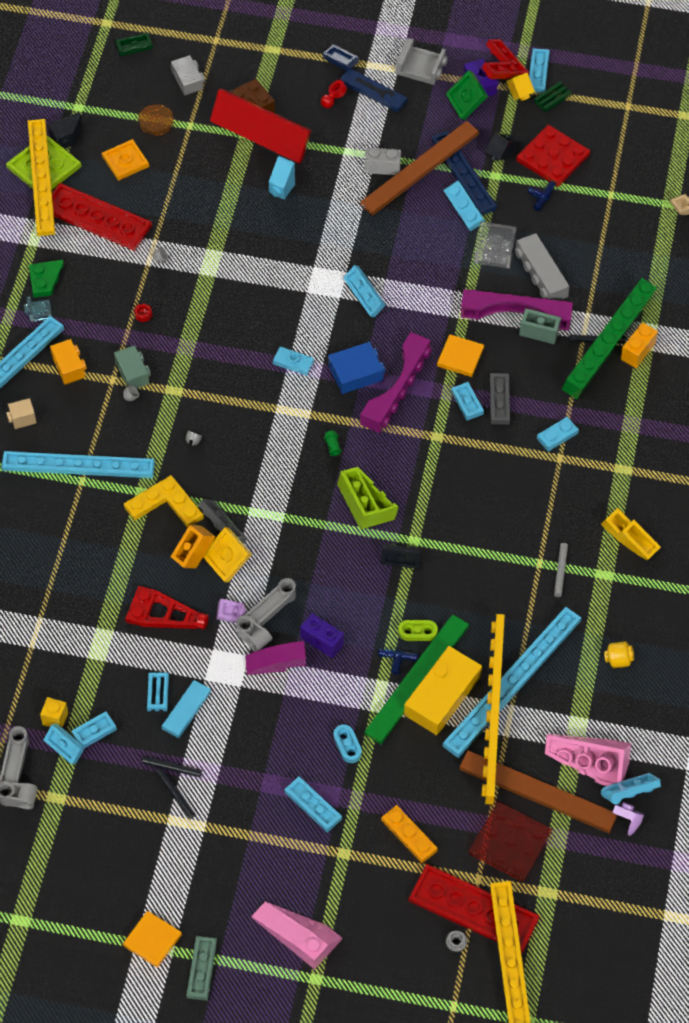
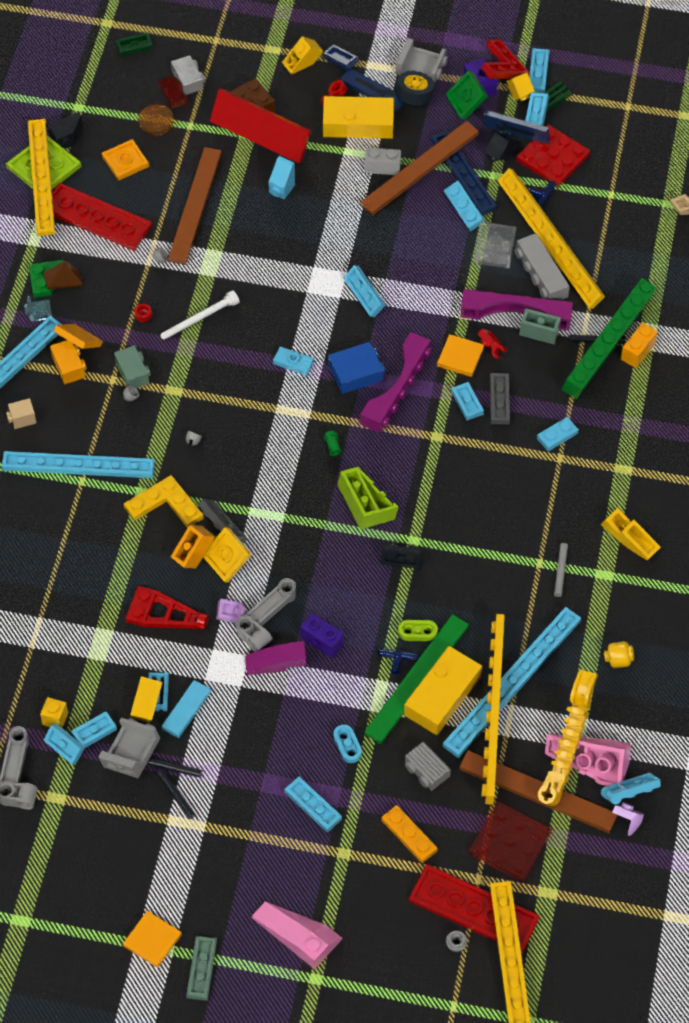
(62, 276): none -> reddish brown slope
(78, 336): none -> light orange tile
(131, 748): none -> light grey panel
(145, 699): none -> yellow hinge
(173, 92): none -> clear red slope
(194, 206): none -> dark orange tile
(230, 299): none -> white piece
(302, 55): none -> yellow slope
(358, 117): none -> yellow brick
(414, 88): none -> black wheel
(427, 766): none -> light grey brick
(491, 340): none -> red plate
(516, 127): none -> dark blue tile
(537, 108): none -> medium azure plate
(551, 238): none -> yellow plate
(581, 703): none -> yellow piece

